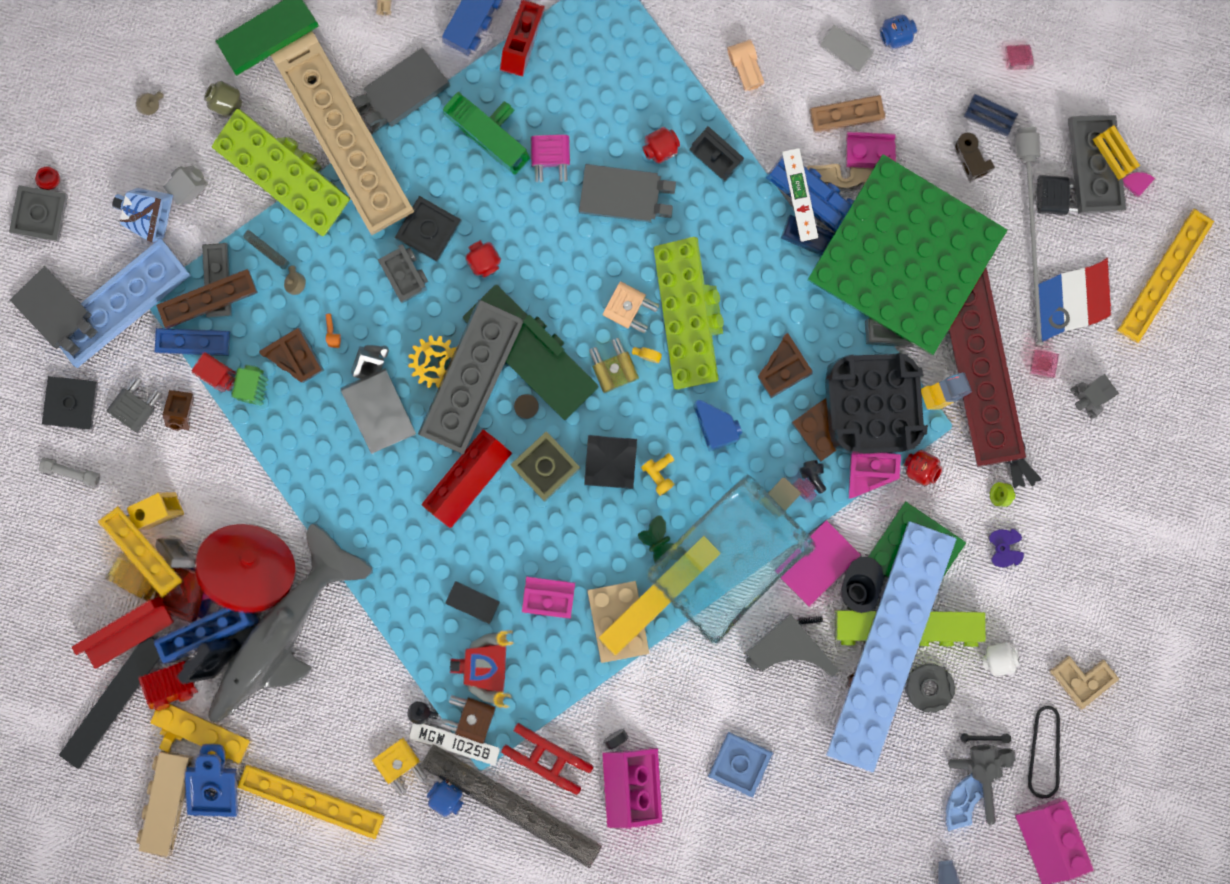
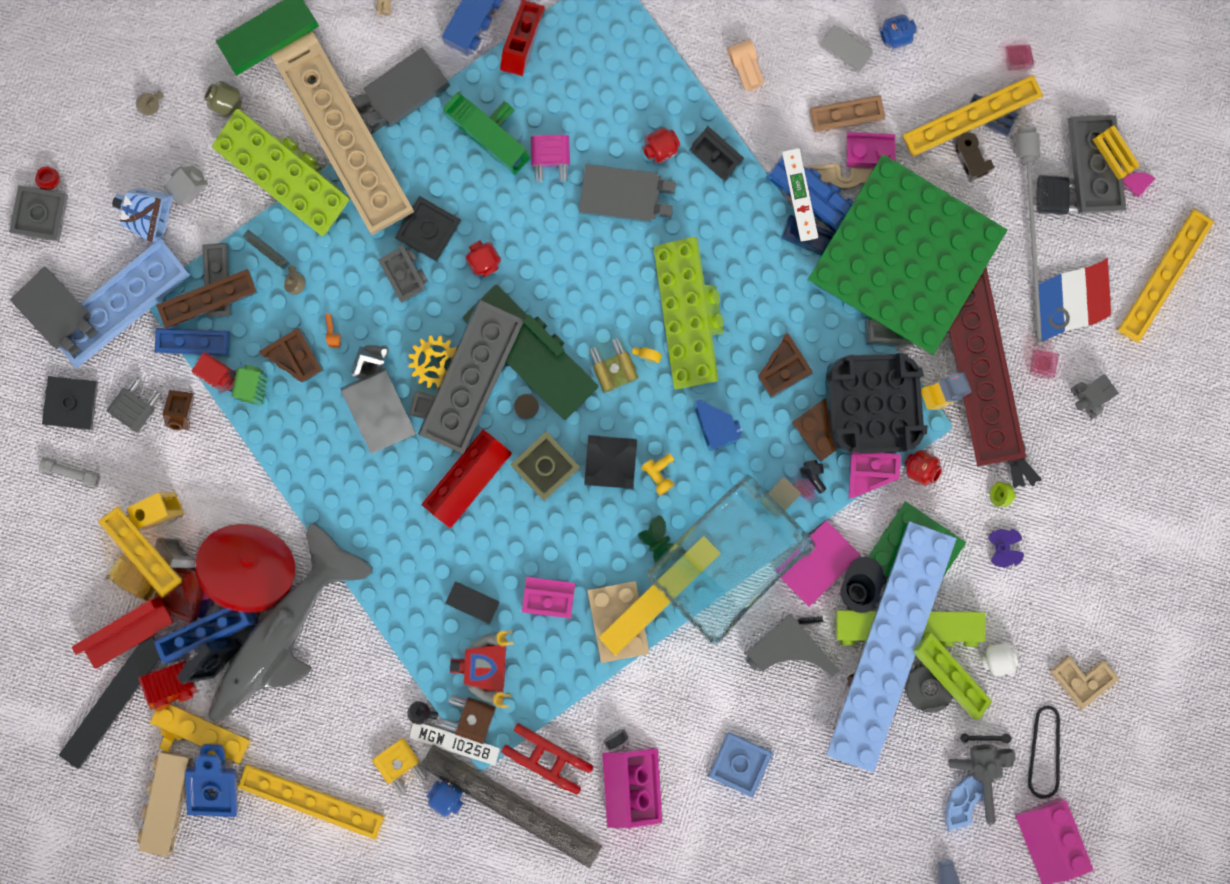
(420, 404): none -> dark grey tile
(625, 305): light nougat piece -> none
(952, 676): none -> lime plate
(972, 116): none -> yellow tile

